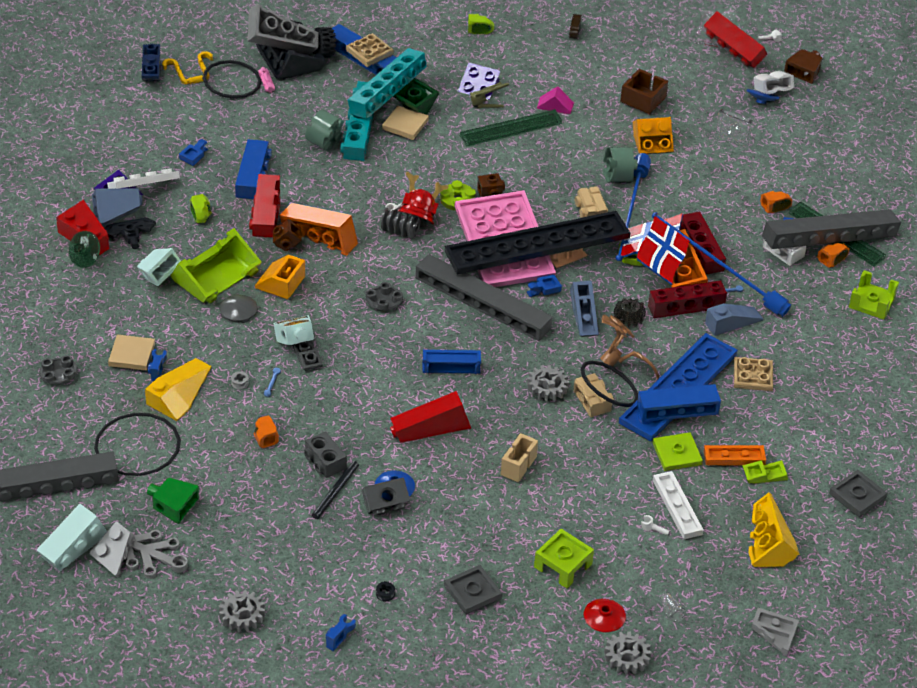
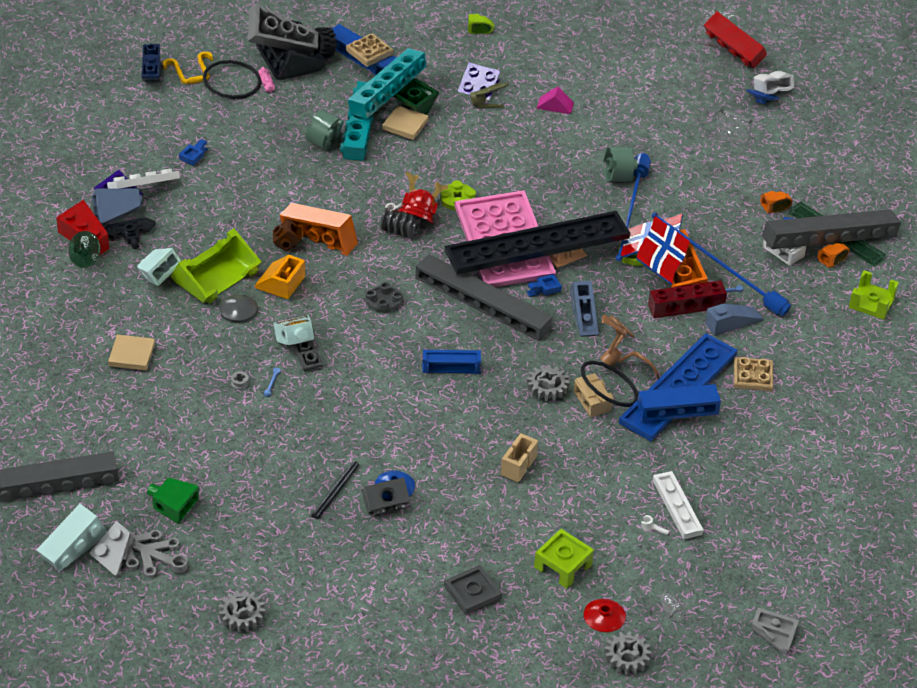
(58, 370): dark grey dish -> none
(143, 414): black piece -> none
(156, 367): blue plate -> none
(176, 390): yellow wedge -> none
(200, 208): lime rock -> none
(252, 164): blue brick -> none
(265, 206): wedge -> none
(266, 432): orange rock -> none
(325, 454): dark grey brick -> none
(337, 635): blue plate -> none
(387, 586): black bush -> none
(431, 419): red slope -> none
(490, 185): reddish brown brick -> none
(510, 128): clear green tile -> none
(575, 26): dark brown beam -> none
(590, 202): tan brick -> none
(630, 312): clear smoke gear -> none
(638, 93): reddish brown piece -> none
(653, 135): light orange slope -> none
(677, 451): lime plate -> none
(701, 234): dark red brick -> none
(733, 454): orange plate -> none
(760, 473): lime slope -> none
(772, 538): yellow wedge -> none
(775, 35): white hand -> none
(804, 65): reddish brown torso -> none
(858, 493): dark grey plate -> none

